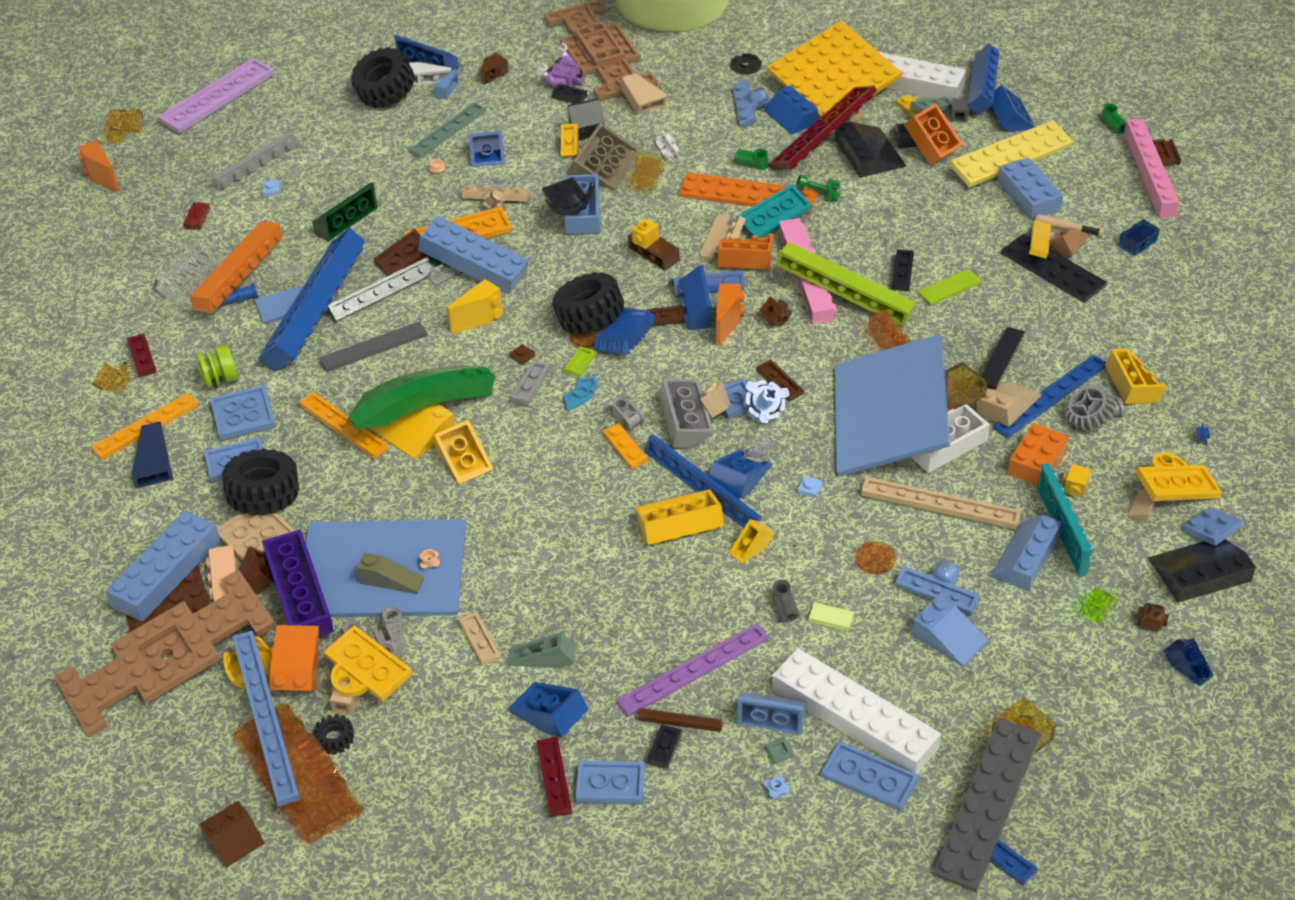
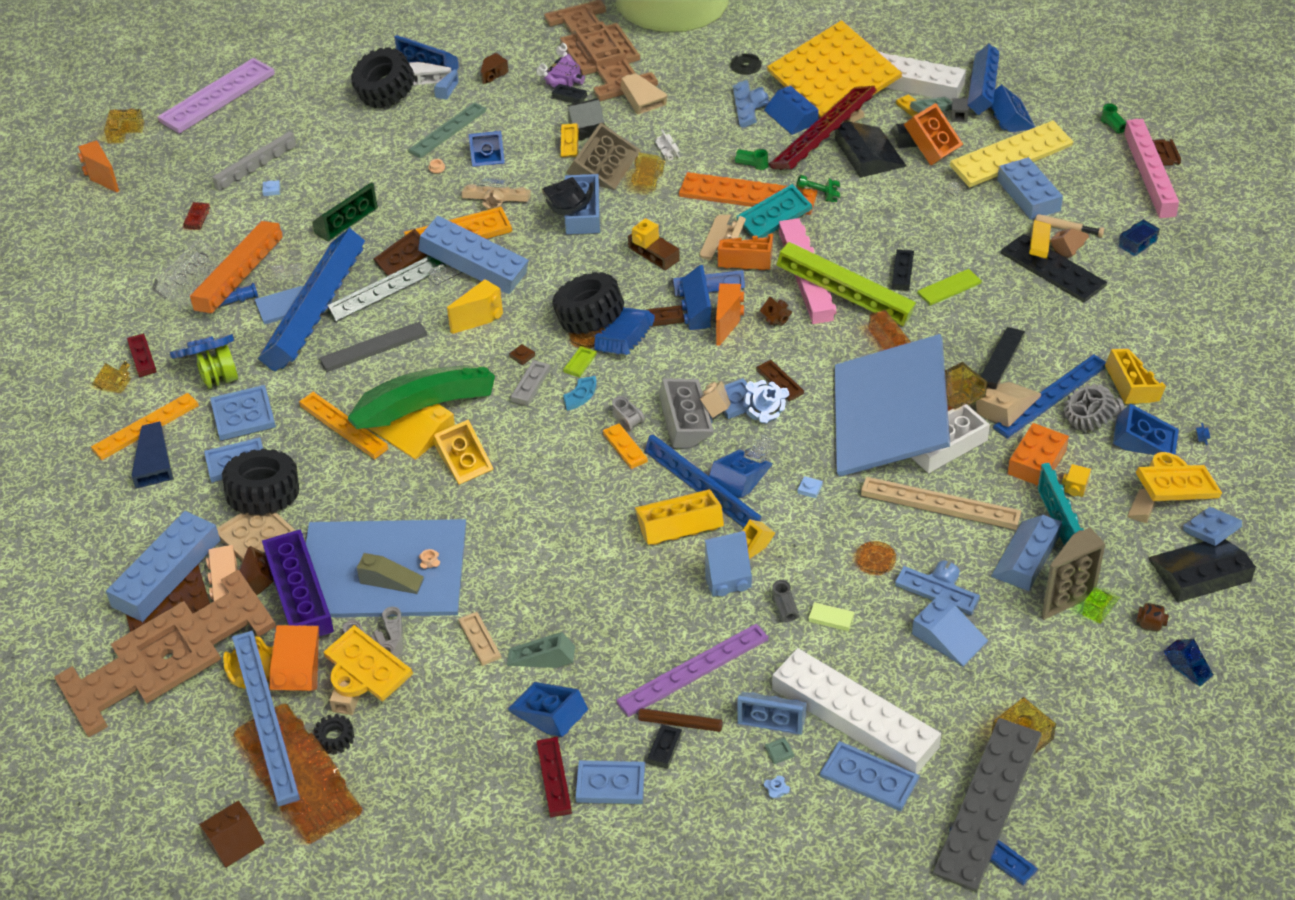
(201, 345): none -> blue plate
(727, 564): none -> medium blue slope
(1073, 572): none -> dark tan slope
(1144, 432): none -> blue slope

